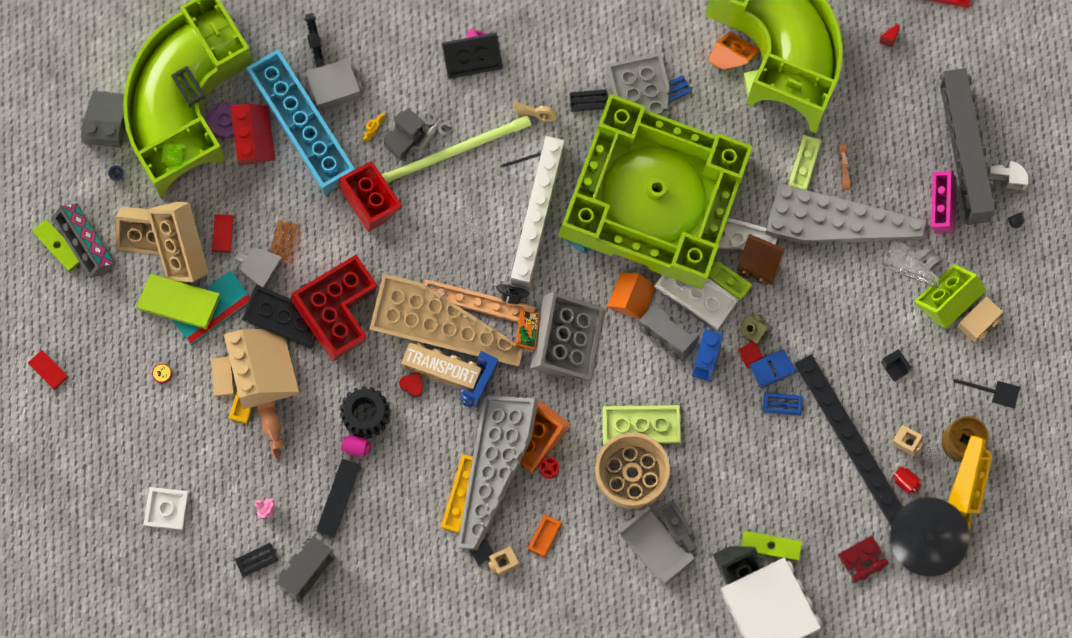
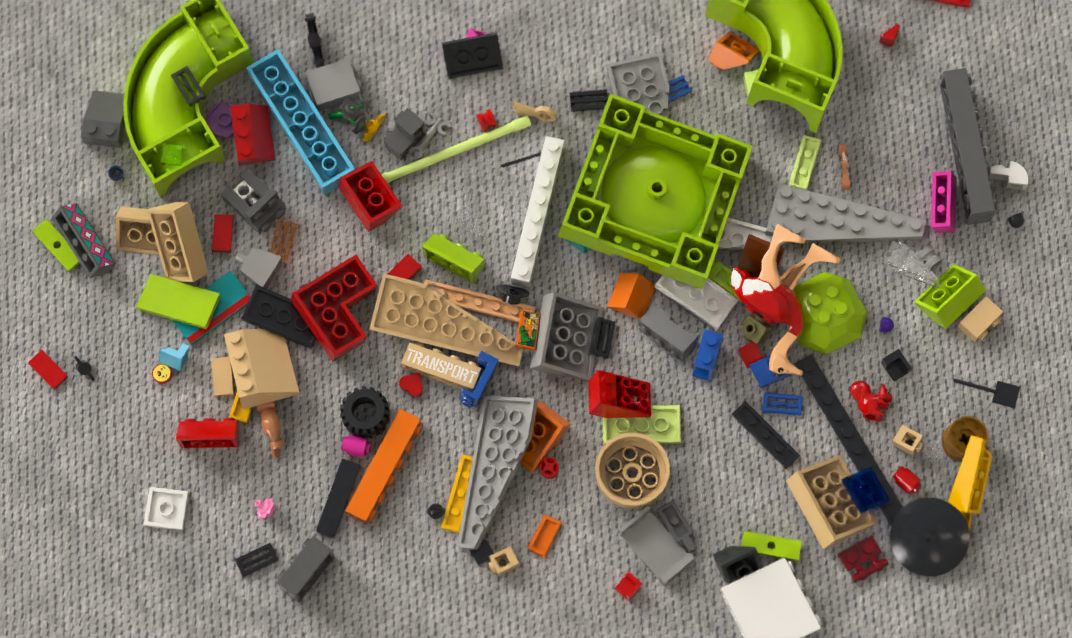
(83, 367): none -> black piece
(174, 358): none -> medium azure panel
(208, 433): none -> red slope
(262, 211): none -> dark grey brick
(350, 111): none -> dark grey plant
(383, 467): none -> orange brick
(406, 268): none -> red tile
(436, 515): none -> black hinge
(453, 257): none -> lime slope
(486, 120): none -> red wheel
(599, 353): none -> black tile
(618, 396): none -> red slope
(628, 586): none -> red panel
(765, 435): none -> black tile
(775, 296): none -> animal
(827, 502): none -> tan slope
(831, 313): none -> lime rock
(866, 491): none -> clear blue slope
(870, 403): none -> red animal
(886, 325): none -> dark purple hinge

